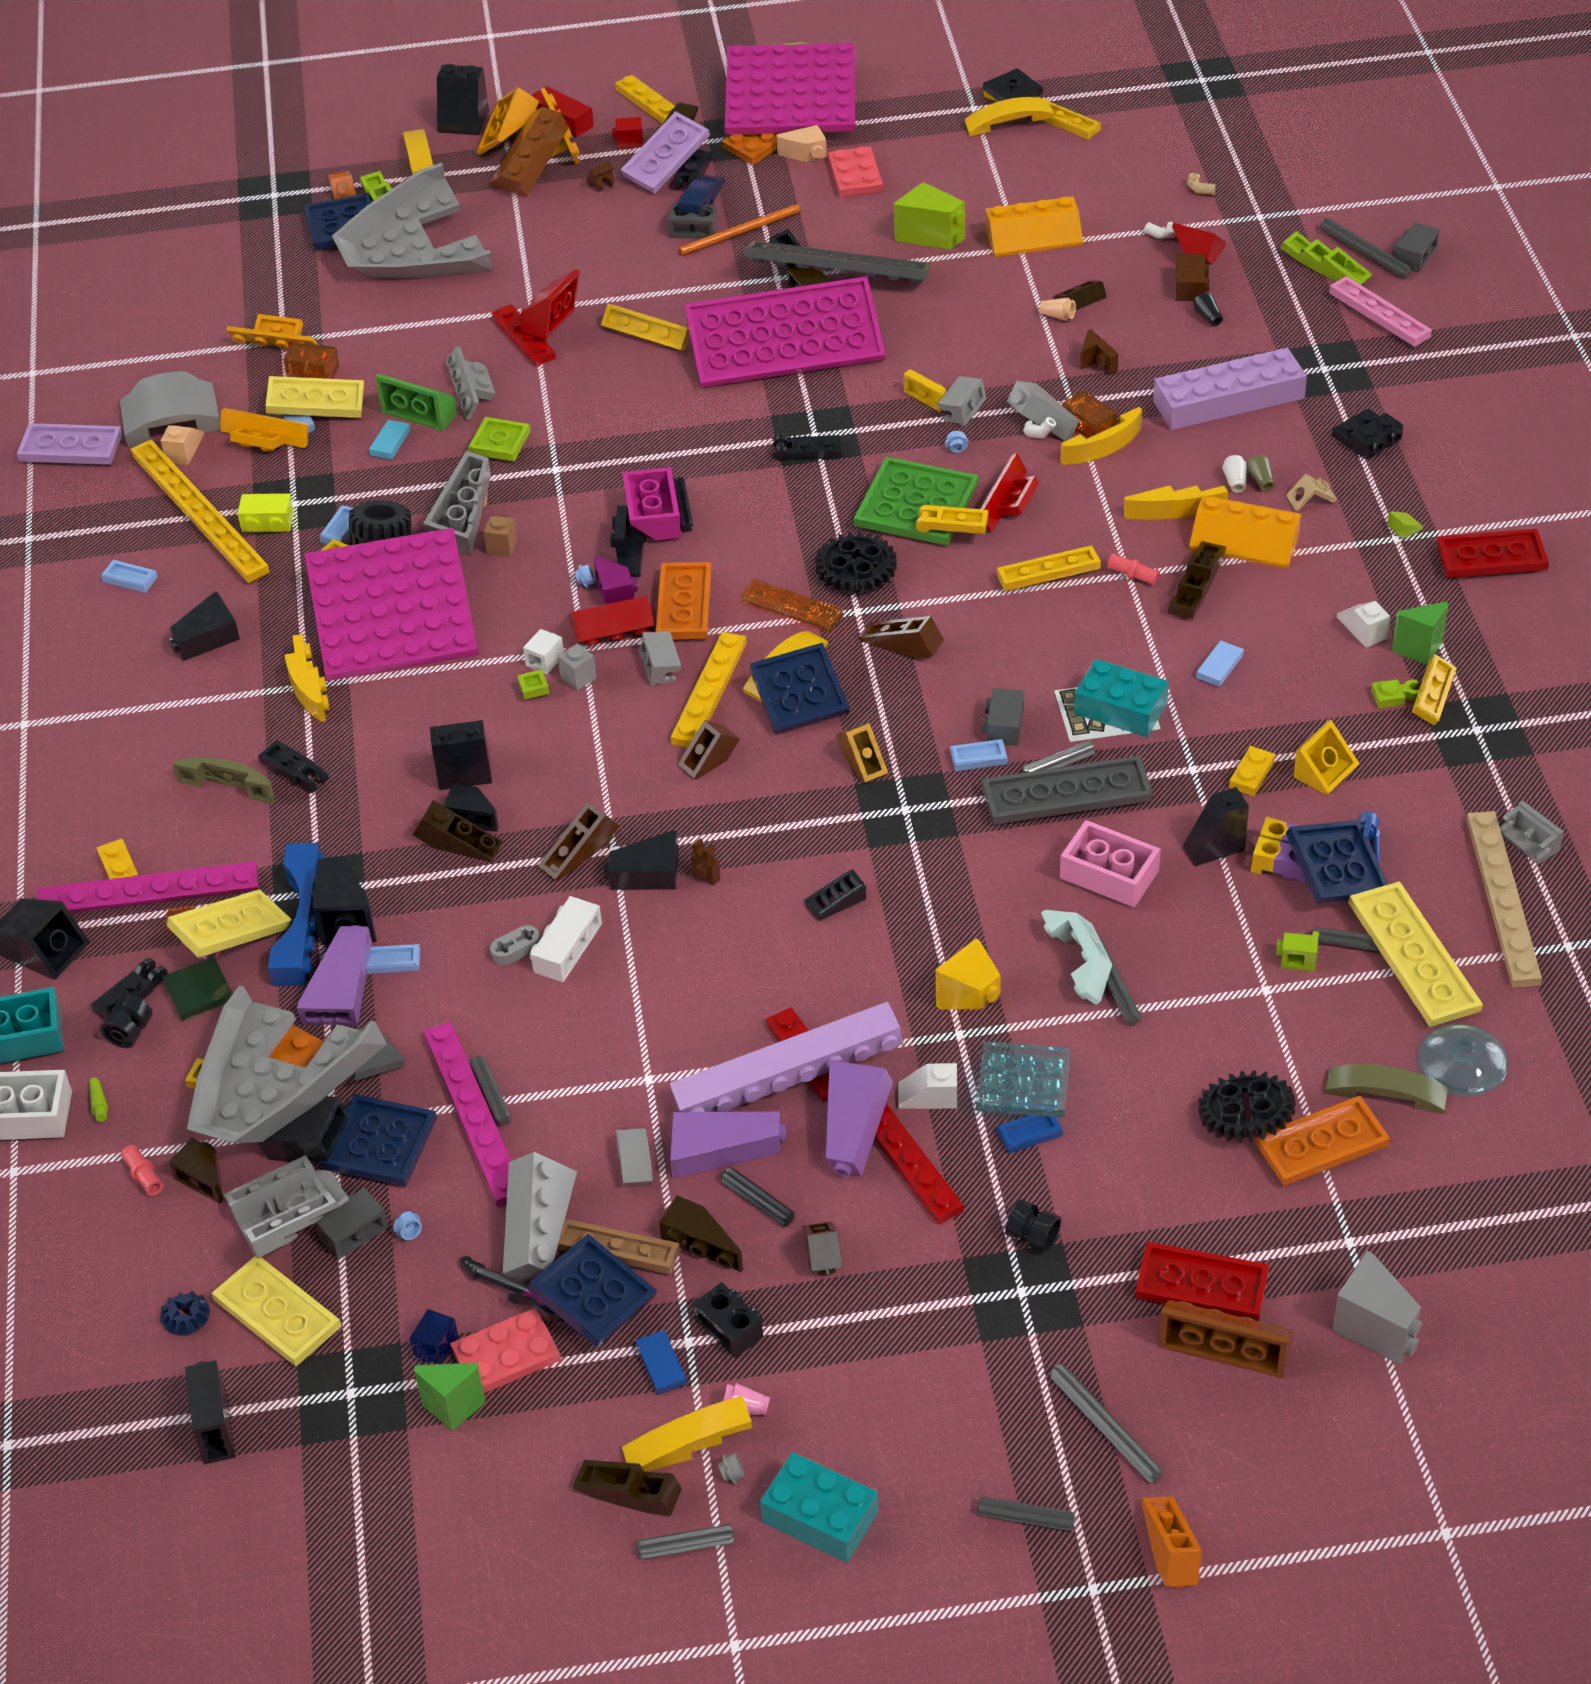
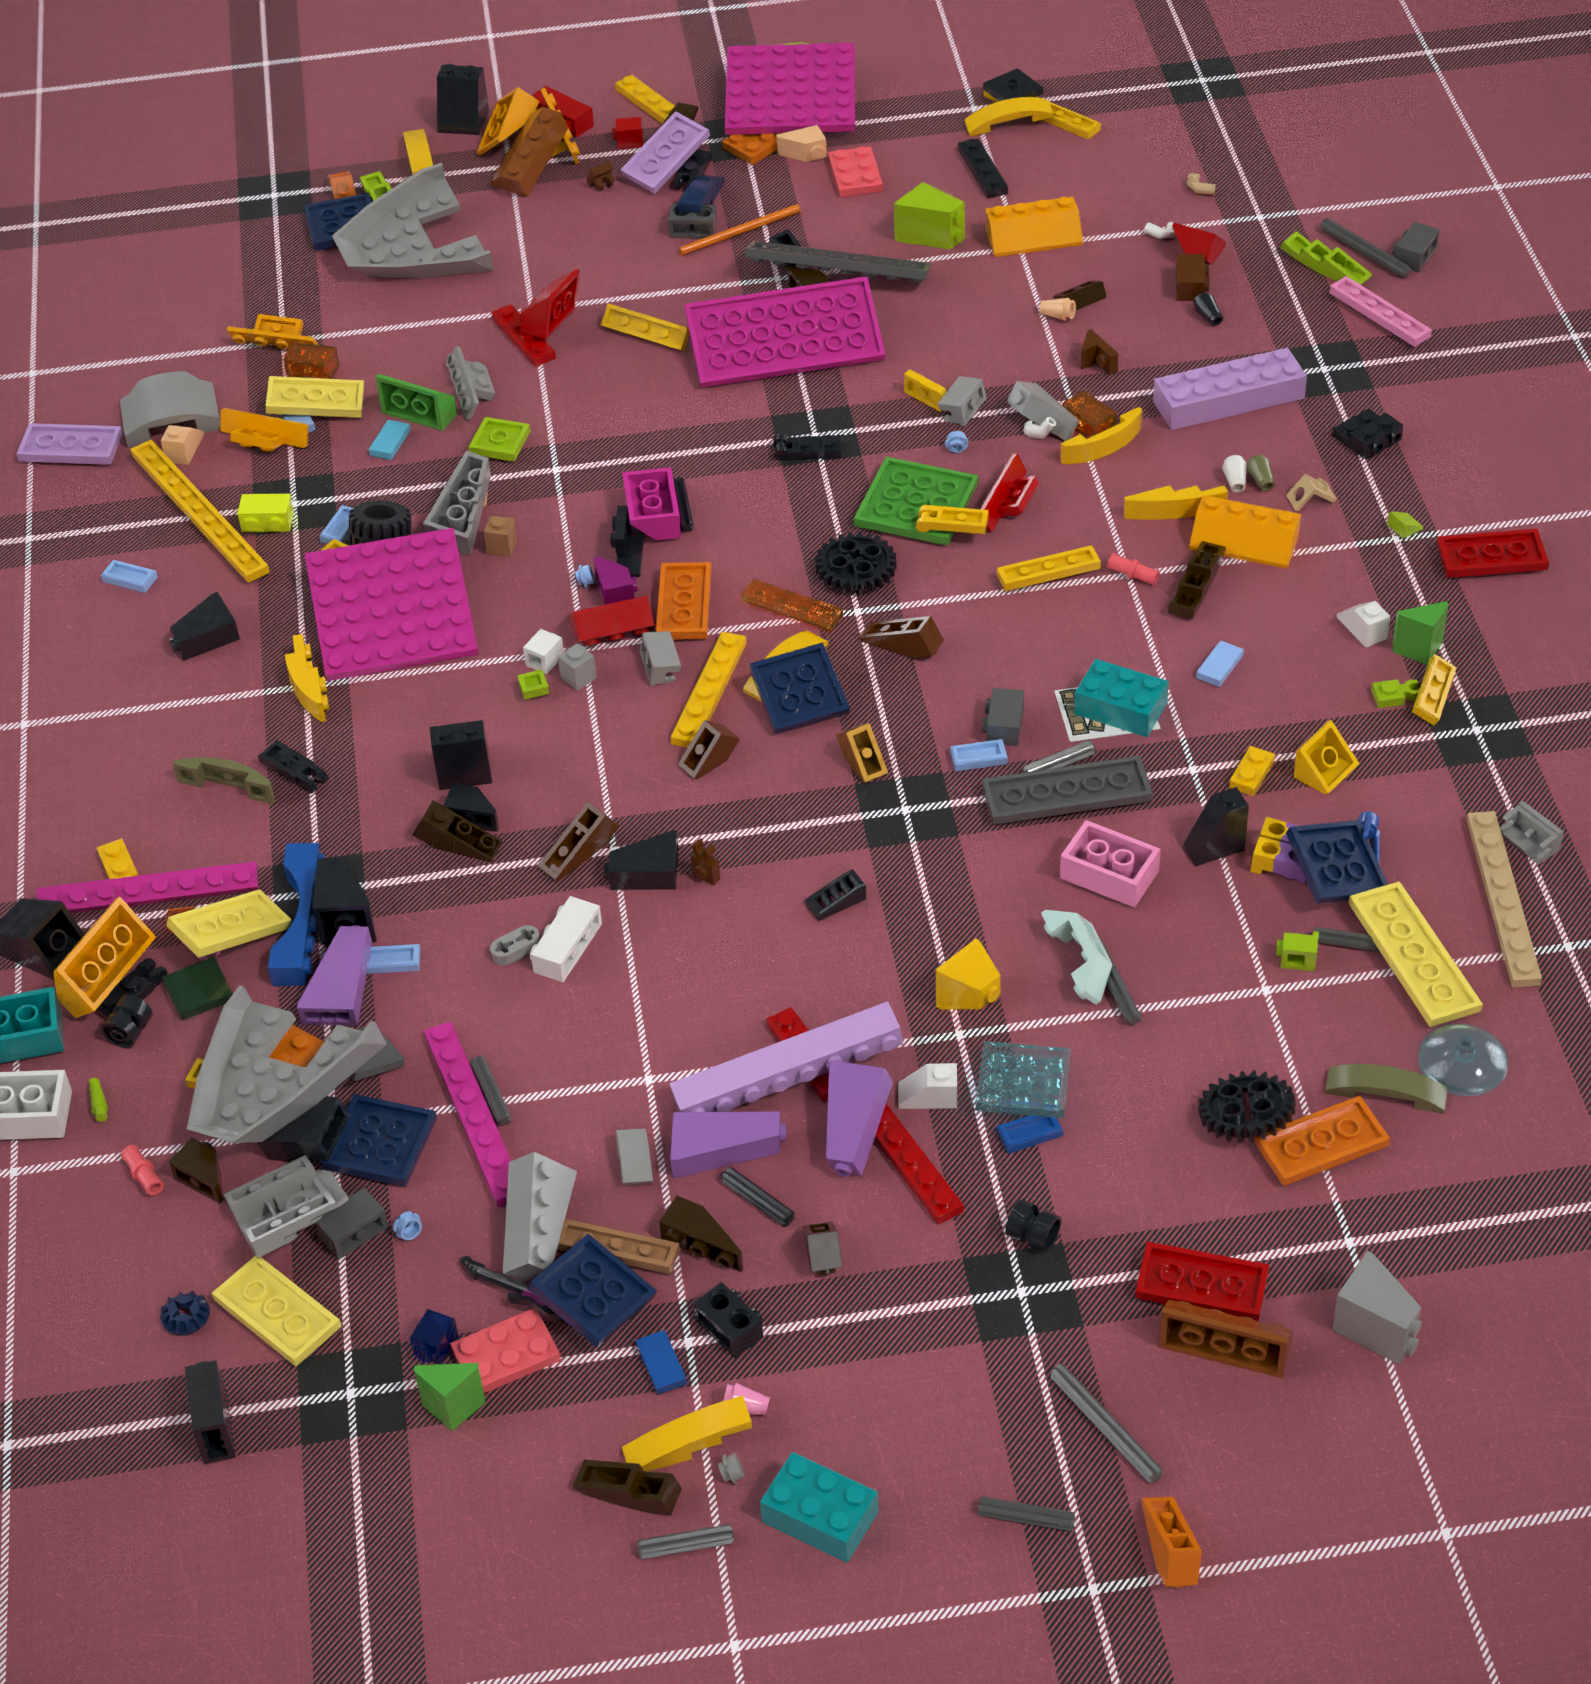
(101, 959): none -> light orange slope
(982, 168): none -> black plate

